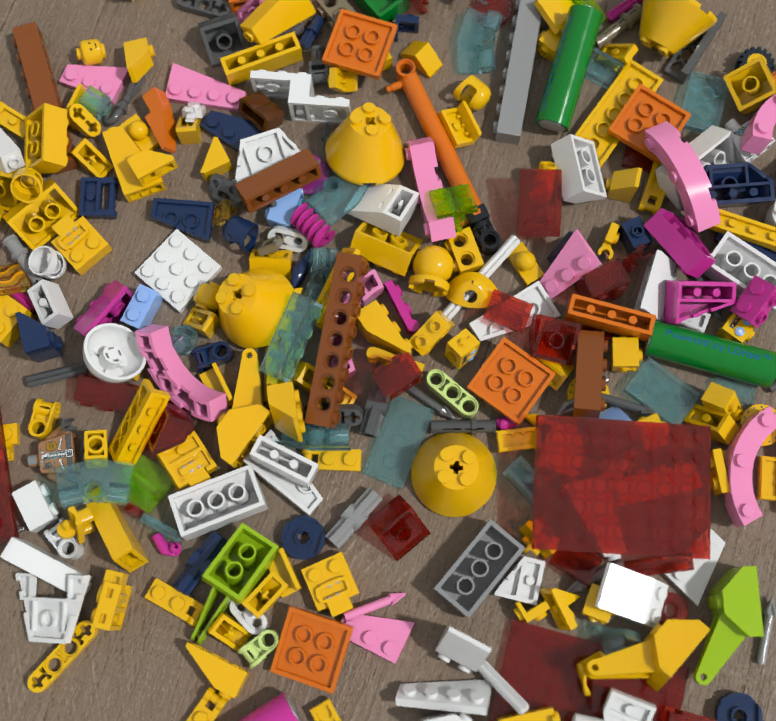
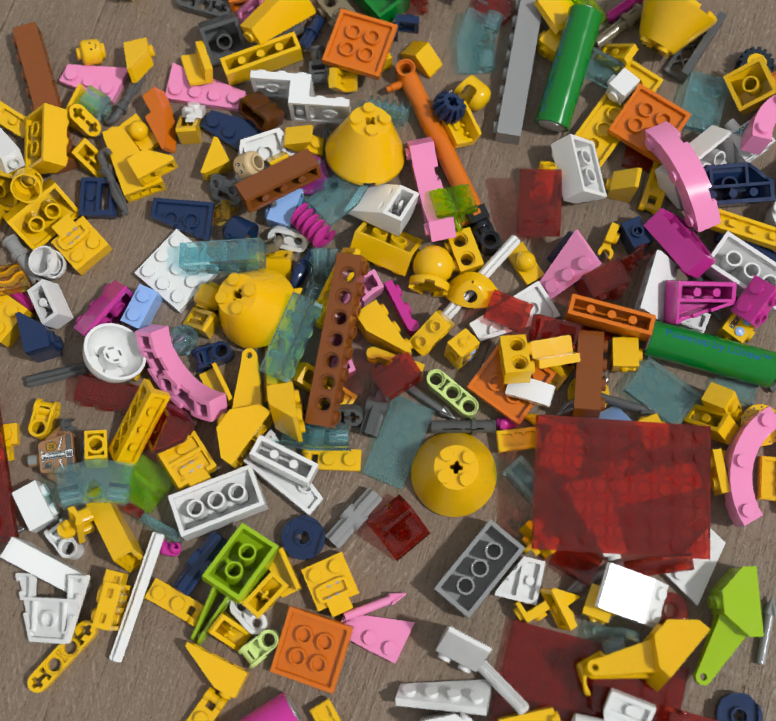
(107, 171): none -> dark grey piece
(136, 597): none -> white axle
(198, 66): none -> yellow panel
(222, 256): none -> clear light blue brick
(248, 164): none -> tan head
(276, 158): none -> yellow slope
(301, 137): none -> yellow slope
(397, 113): none -> clear light blue piece
(448, 107): none -> dark blue gear
(510, 359): none -> yellow brick
(533, 391): none -> white slope
(553, 352): none -> yellow panel
(621, 86): none -> white brick

